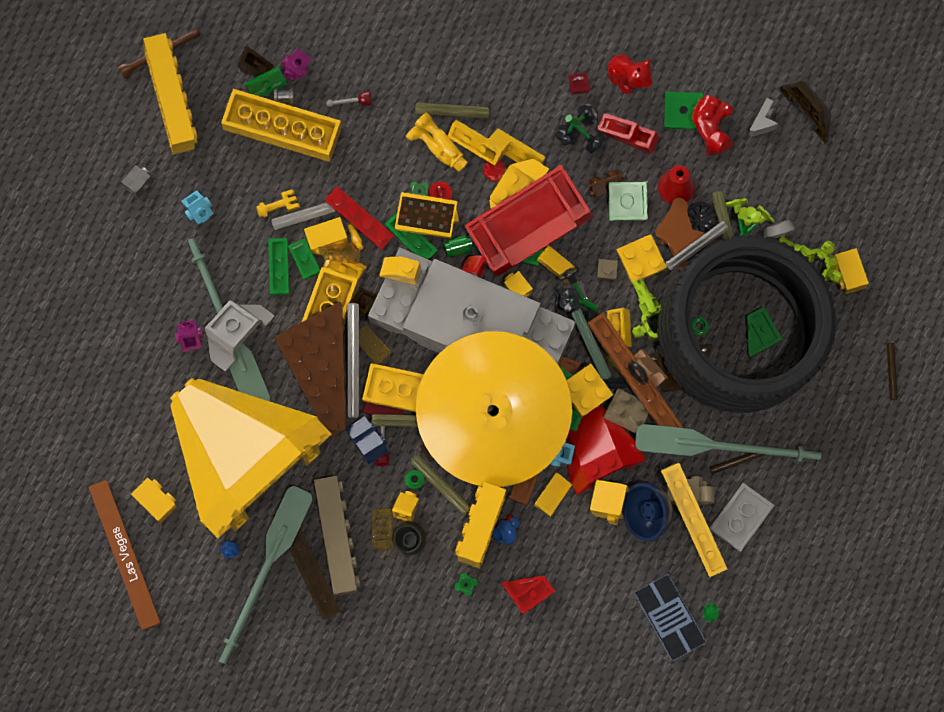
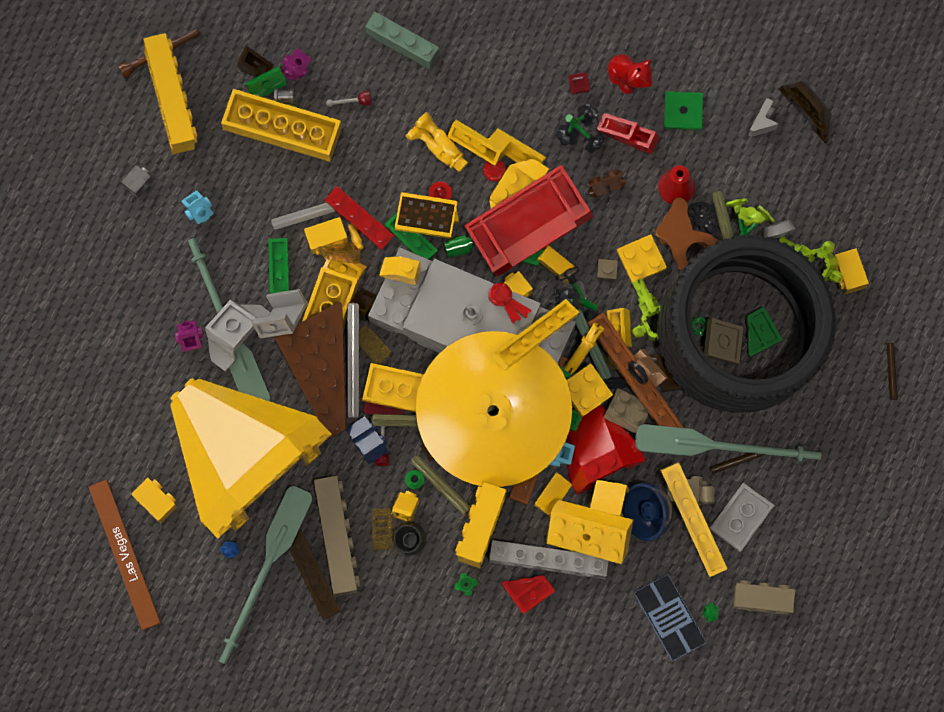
(285, 315): none -> light grey panel
(286, 201): yellow hinge -> none
(304, 259): green plate -> none
(402, 40): none -> sand green brick
(423, 187): green plate -> none
(452, 110): olive axle -> none
(475, 265): red slope -> none
(501, 295): none -> red piece
(505, 530): blue animal -> none
(535, 334): none -> yellow plate
(548, 559): none -> light grey brick
(587, 343): none -> yellow pin
(589, 531): none -> yellow brick
(627, 200): tile -> none
(697, 245): light grey axle -> none
(706, 118): red animal -> none
(723, 341): none -> dark tan plate
(764, 598): none -> dark tan brick

